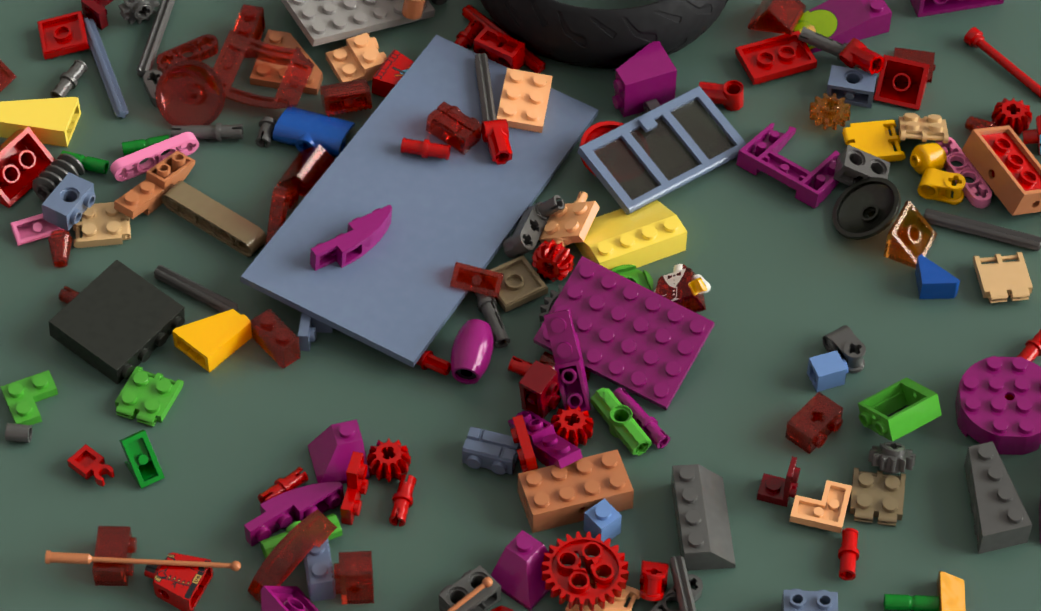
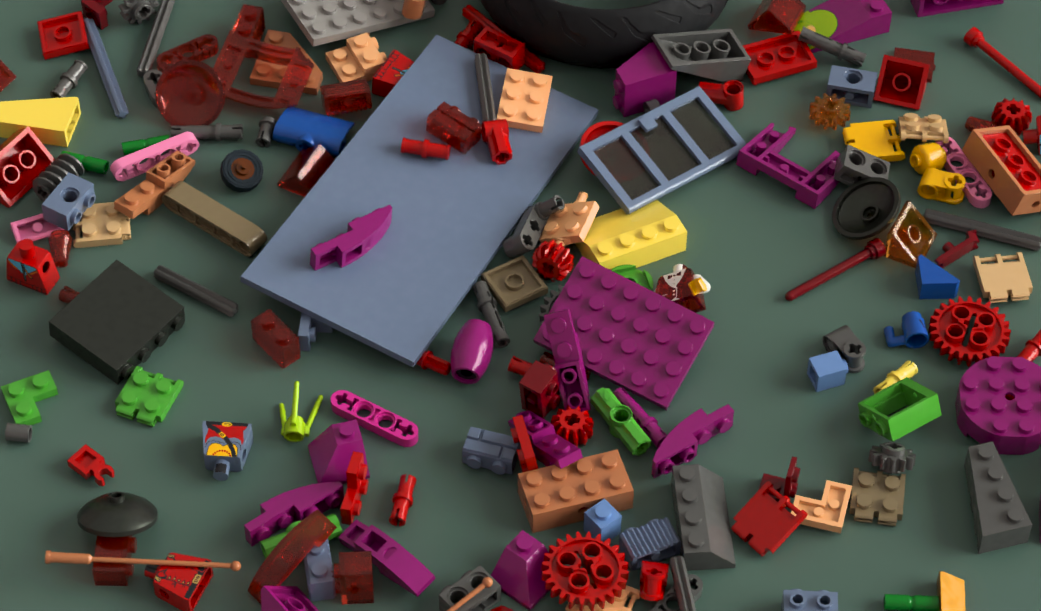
(32, 267): none -> red torso
(117, 515): none -> pearl dark grey dish
(141, 459): green slope -> none
(213, 338): yellow slope -> none
(226, 447): none -> torso
(241, 170): none -> black wheel
(283, 199): clear red beam -> none
(284, 484): red pin -> none
(295, 428): none -> lime plant
(372, 421): none -> dark pink beam
(388, 460): red gear -> none
(388, 556): none -> magenta slope
(476, 280): clear red slope -> none
(649, 543): none -> sand blue brick
(682, 442): none -> magenta slope
(704, 53): none -> dark grey slope
(767, 520): none -> red plate
(814, 423): clear red brick -> none
(848, 554): red pin -> none
(858, 55): red piece -> none
(874, 249): none -> dark red piece
(895, 376): none -> light yellow pin
(913, 329): none -> blue piece
(951, 324): none -> red gear
(953, 252): none -> dark red piece

